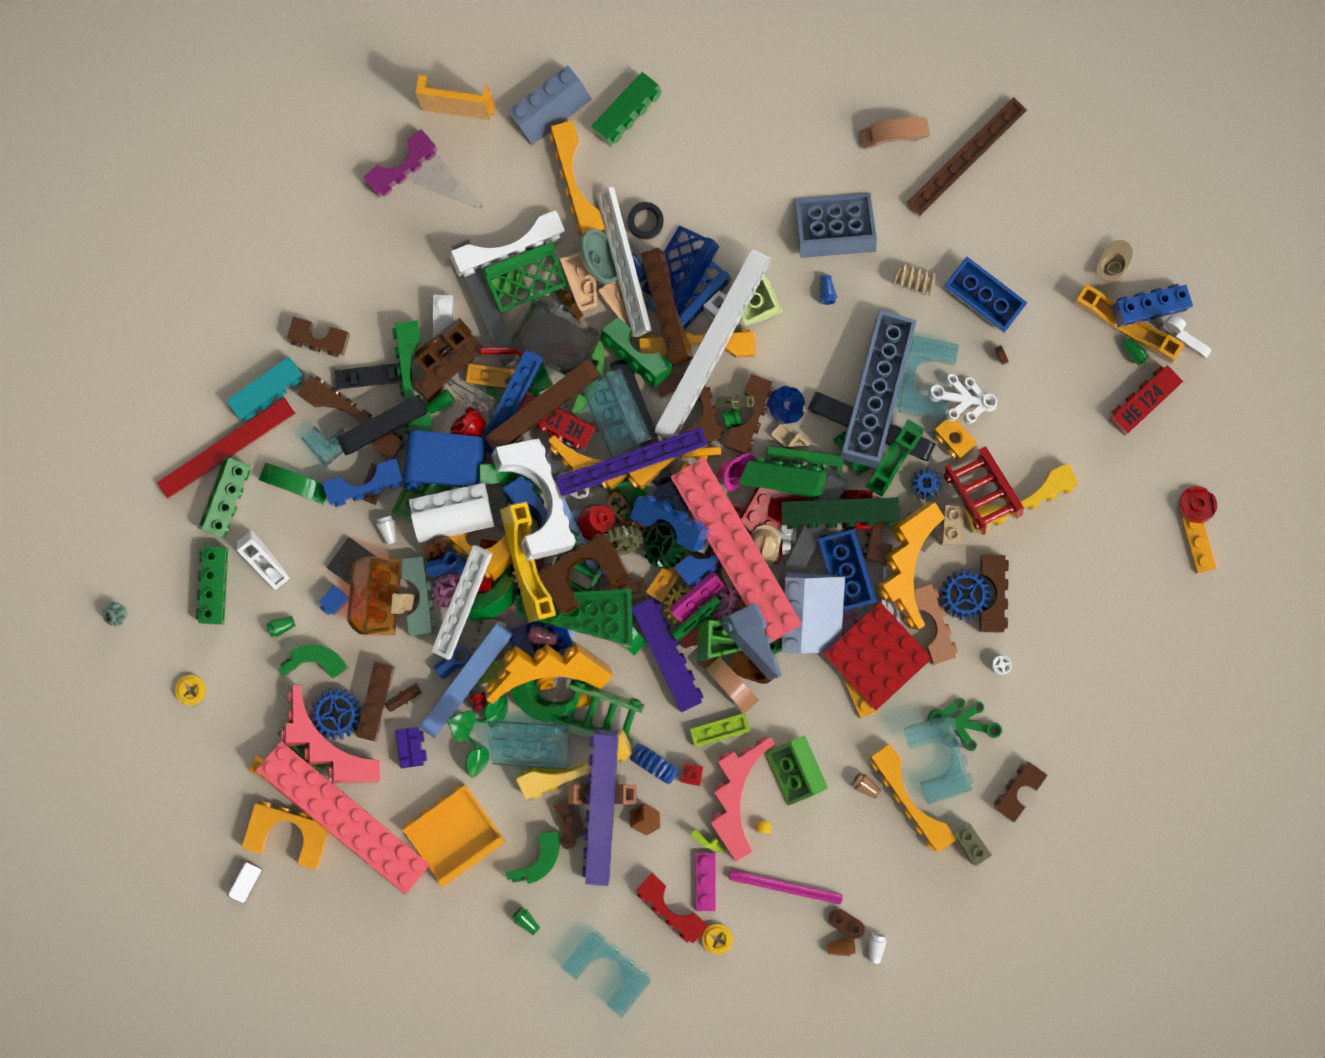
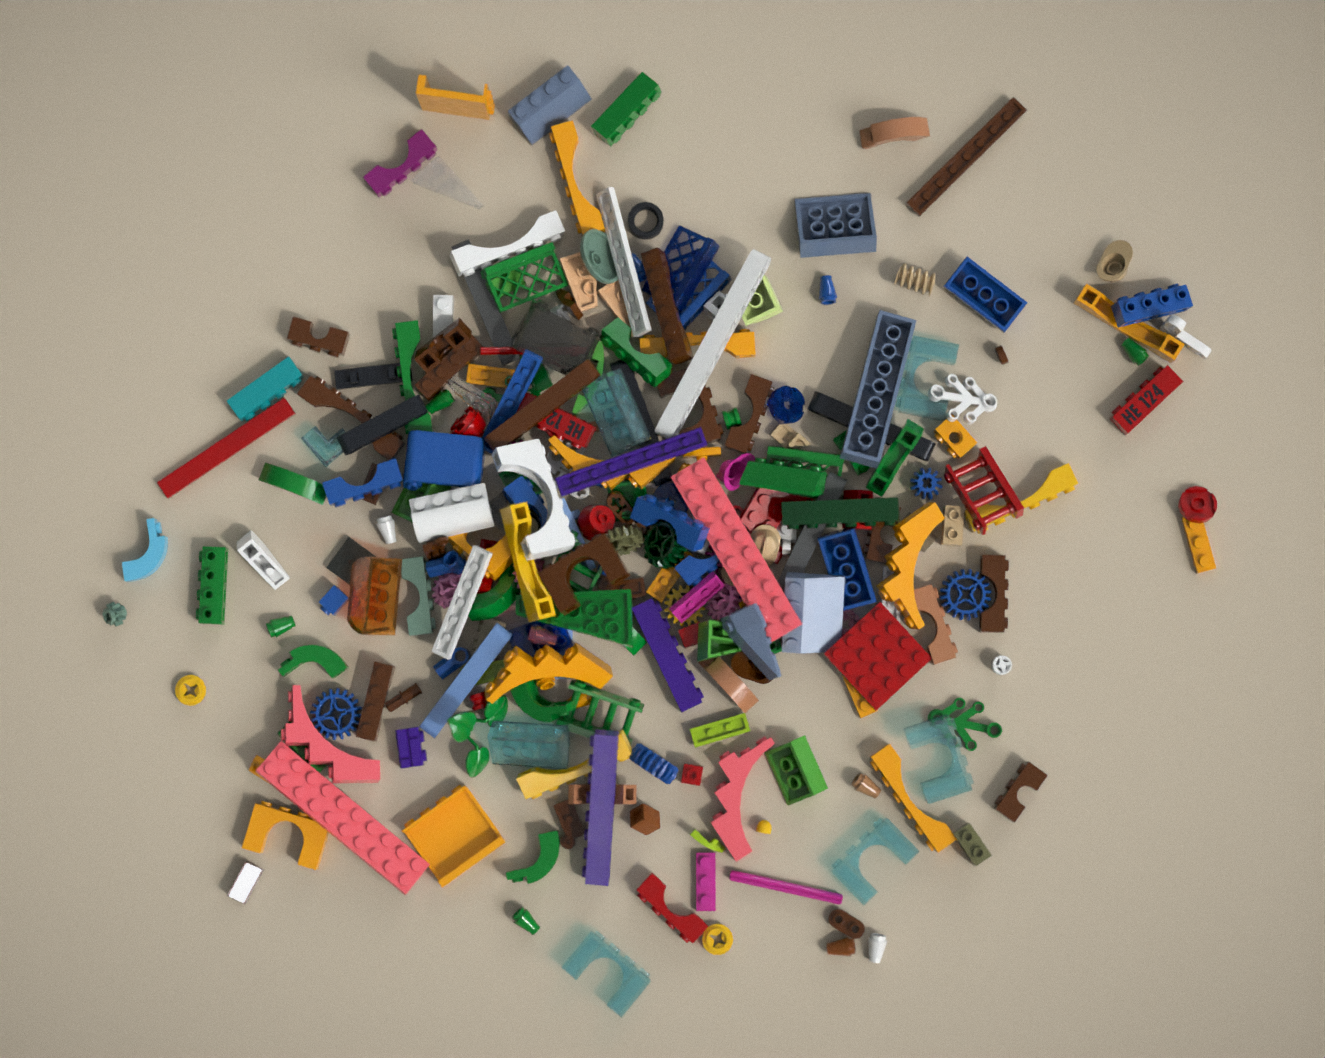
(152, 559): none -> medium azure arch
(224, 497): brick -> none
(402, 602): tan slope -> none
(489, 475): green slope -> none
(697, 617): green pin -> none
(725, 401): olive pin -> none
(883, 834): none -> clear light blue arch

